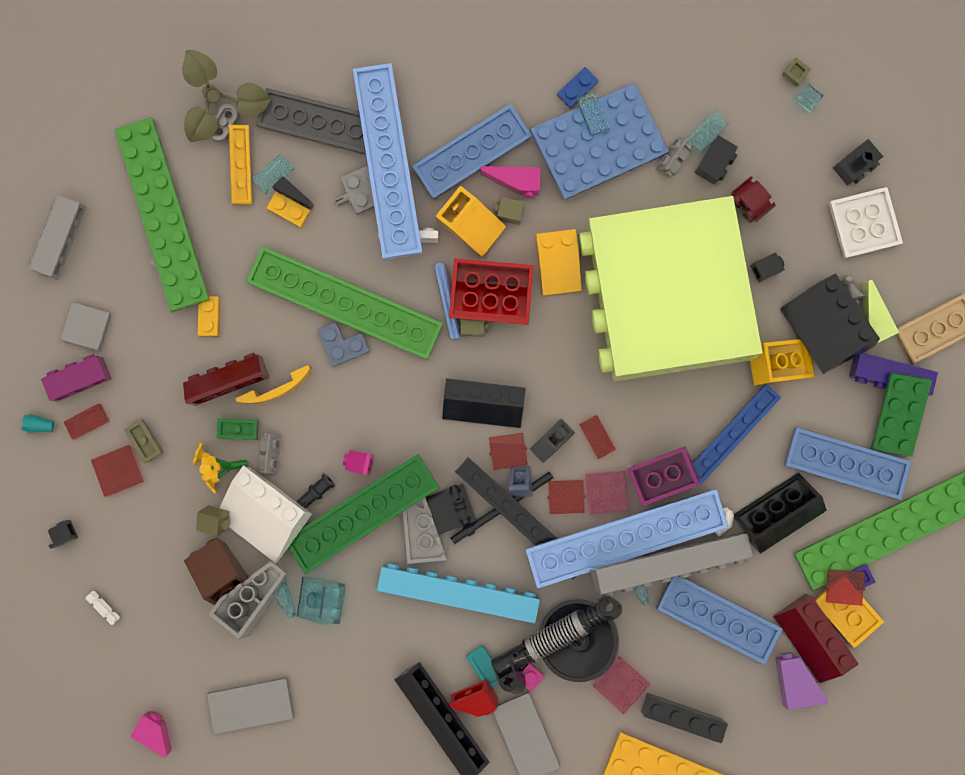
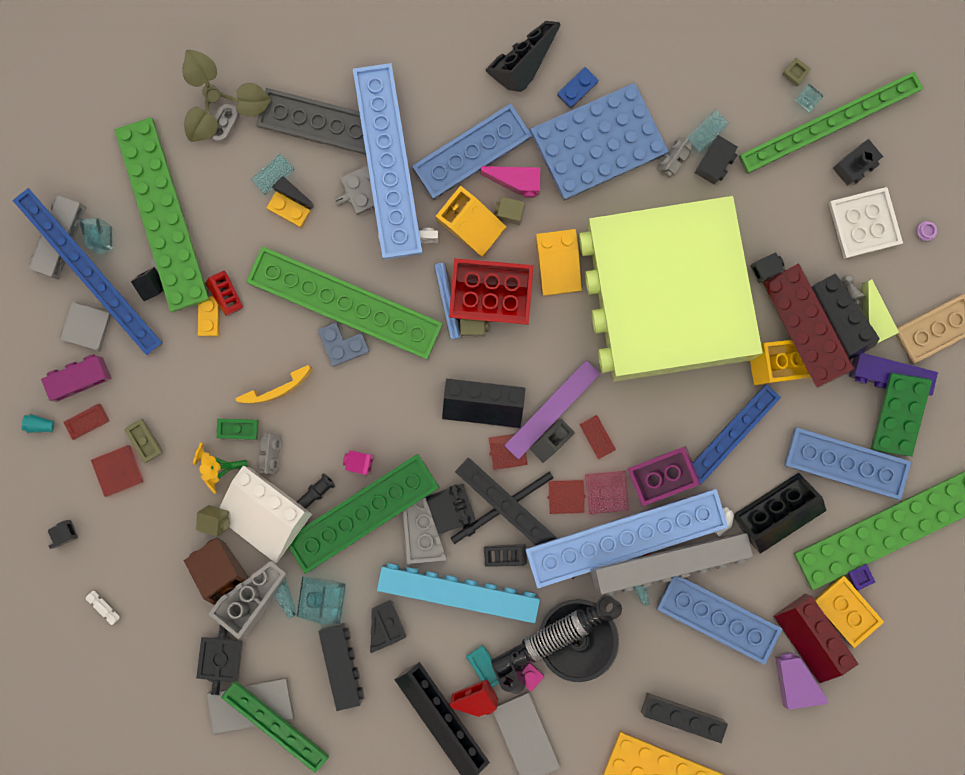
(87, 271): none -> blue plate
(96, 234): none -> clear light blue slope
(148, 284): none -> black panel
(153, 733): dark pink slope -> none
(219, 659): none -> black plate
(224, 380): dark red slope -> none
(225, 283): none -> red slope
(240, 164): yellow tile -> none
(275, 726): none -> green plate
(340, 666): none -> black brick
(385, 626): none -> black wing
(514, 562): none -> black slope
(520, 482): sand blue slope -> none
(522, 63): none -> black wedge
(552, 409): none -> medium lavender tile
(593, 114): clear light blue tile -> none
(621, 685): clear pink plate -> none
(752, 200): dark red brick -> none
(808, 326): none -> dark red plate
(830, 122): none -> bright green plate
(845, 587): clear red piece -> none
(926, 231): none -> lavender plate

